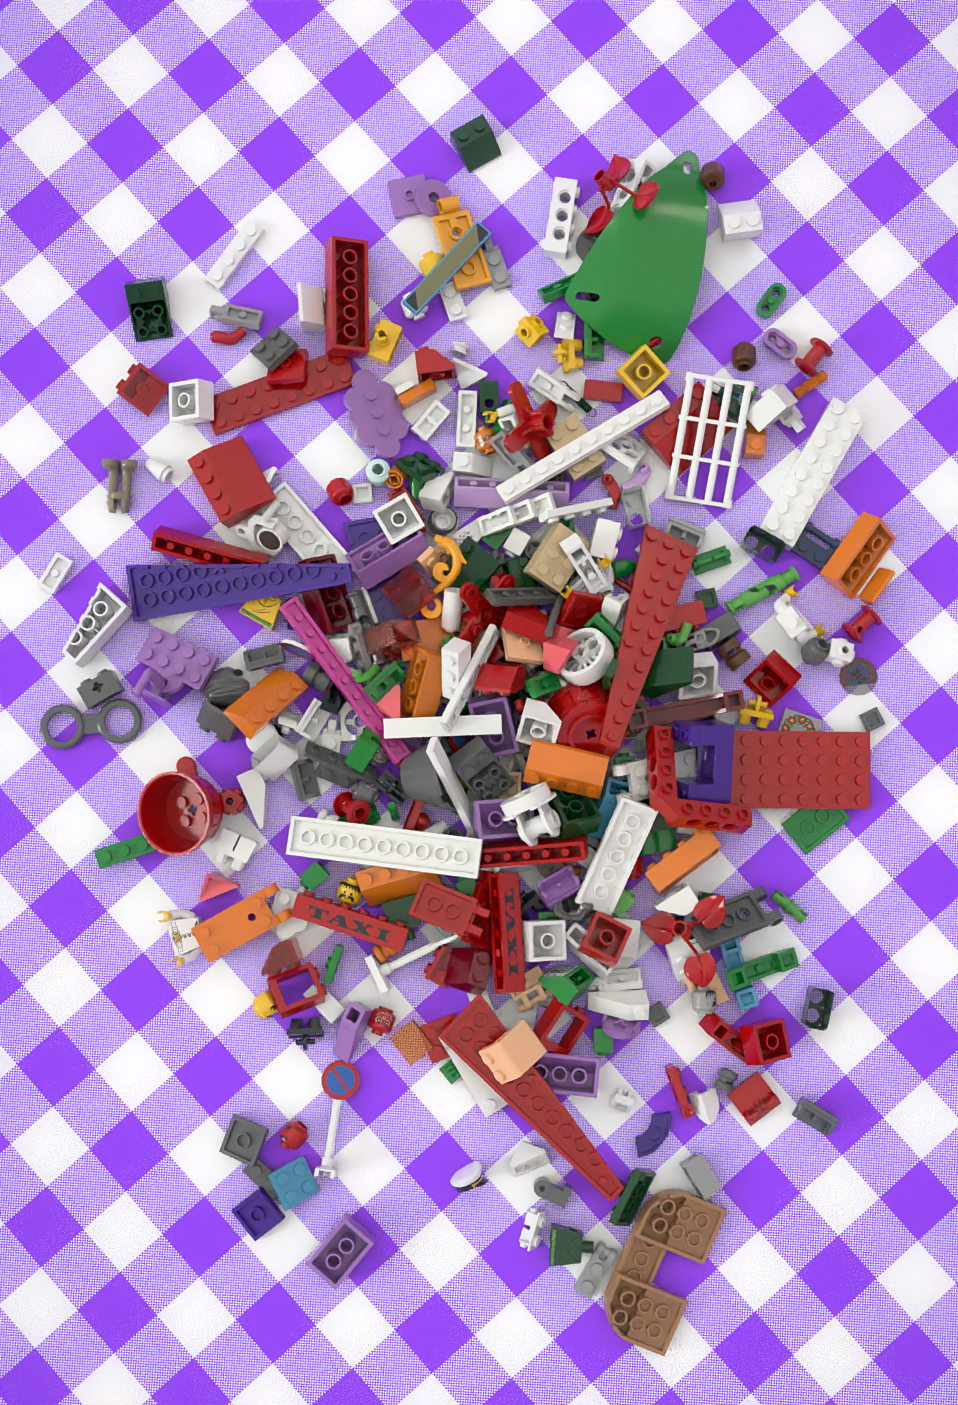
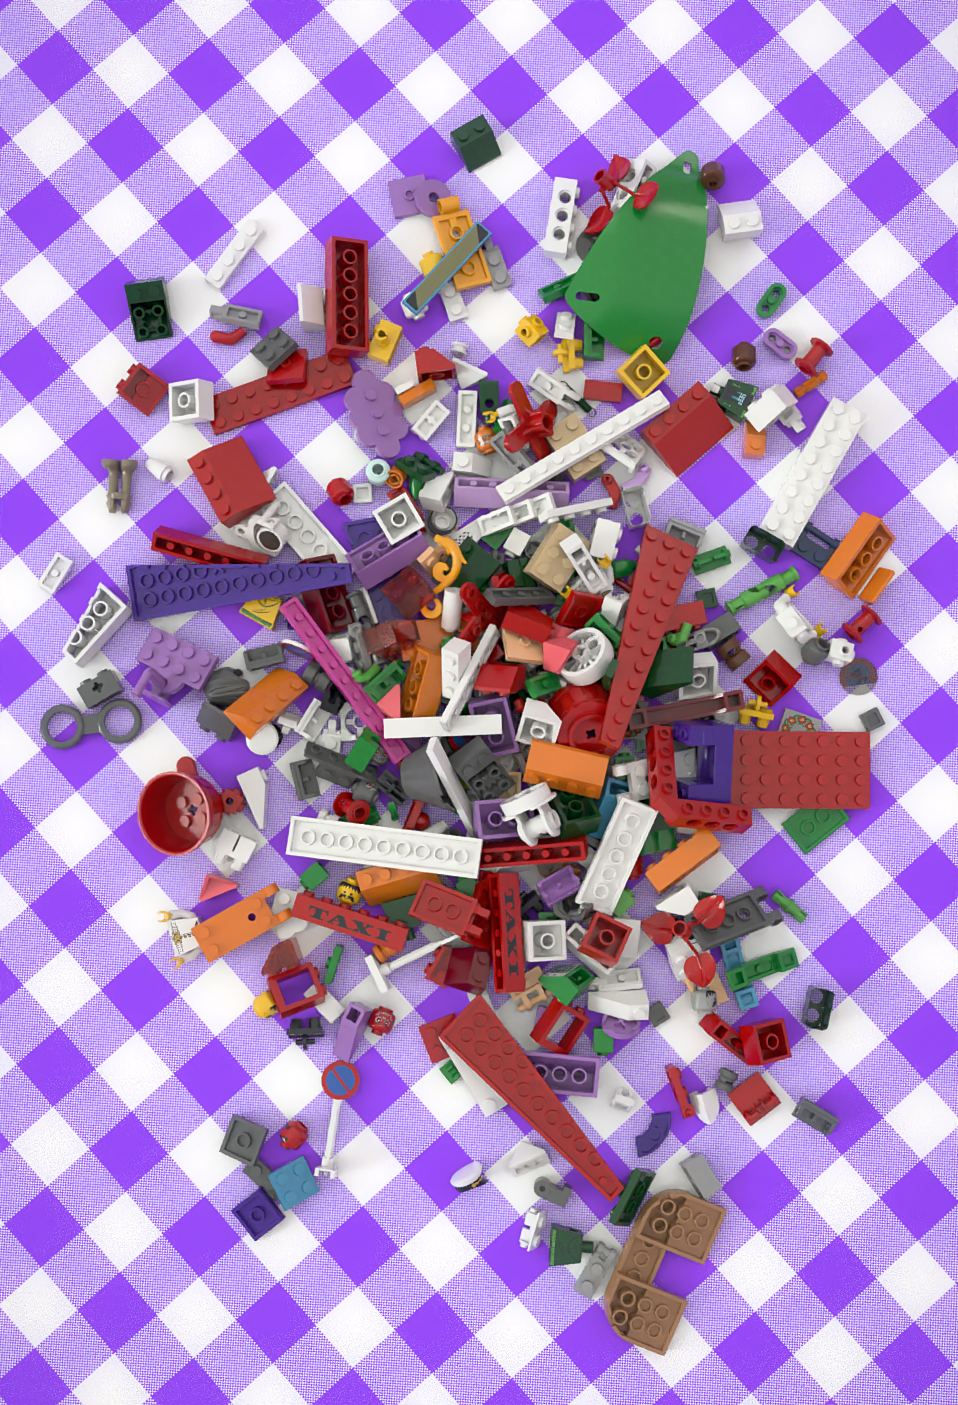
(123, 851): green brick -> none
(275, 757): white piece -> none
(340, 1250): medium lavender brick -> none
(411, 1042): clear orange piece -> none
(513, 1052): light nougat piece -> none
(554, 614): dark grey bar -> none
(727, 502): white door -> none

